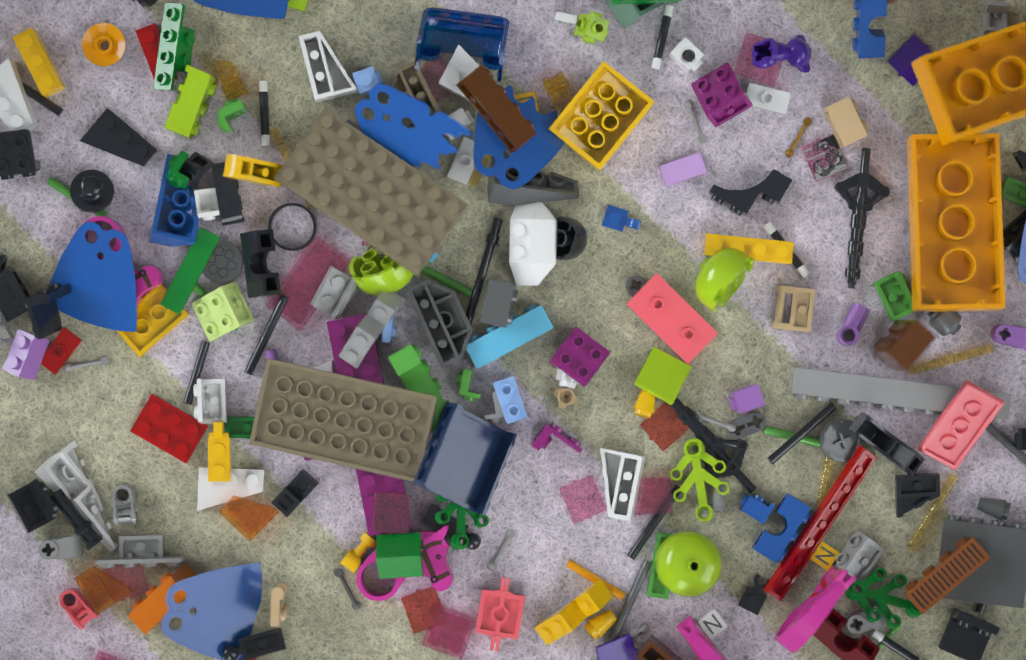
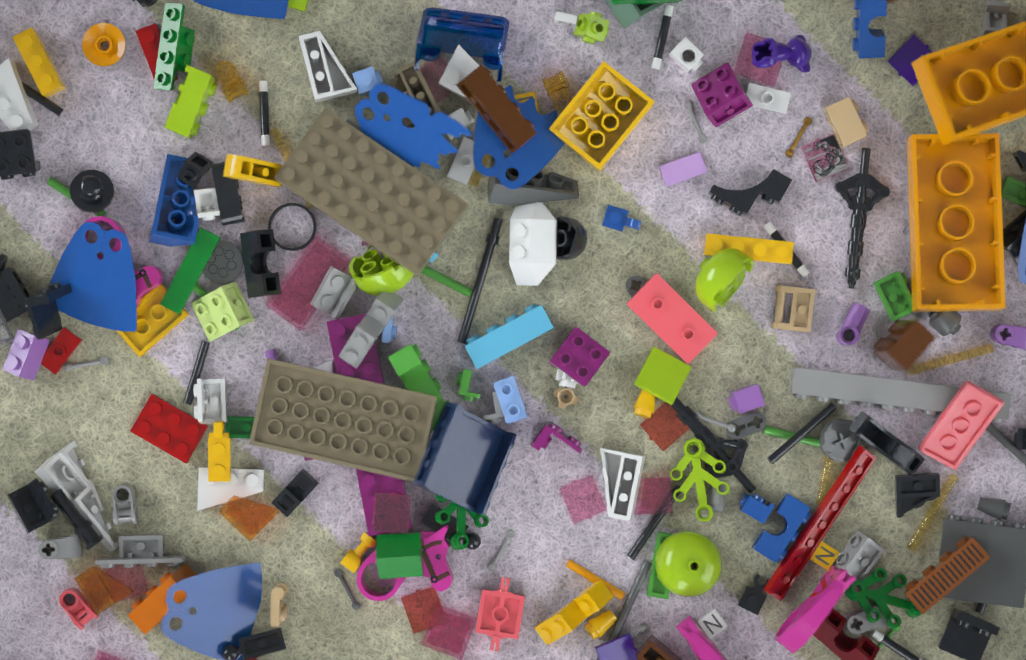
(119, 139): black wing -> none
(173, 175): green bracket -> none
(231, 111): bright green bracket -> none
(266, 334): black bar -> none
(442, 320): dark grey wedge -> none
(498, 303): dark grey brick -> none

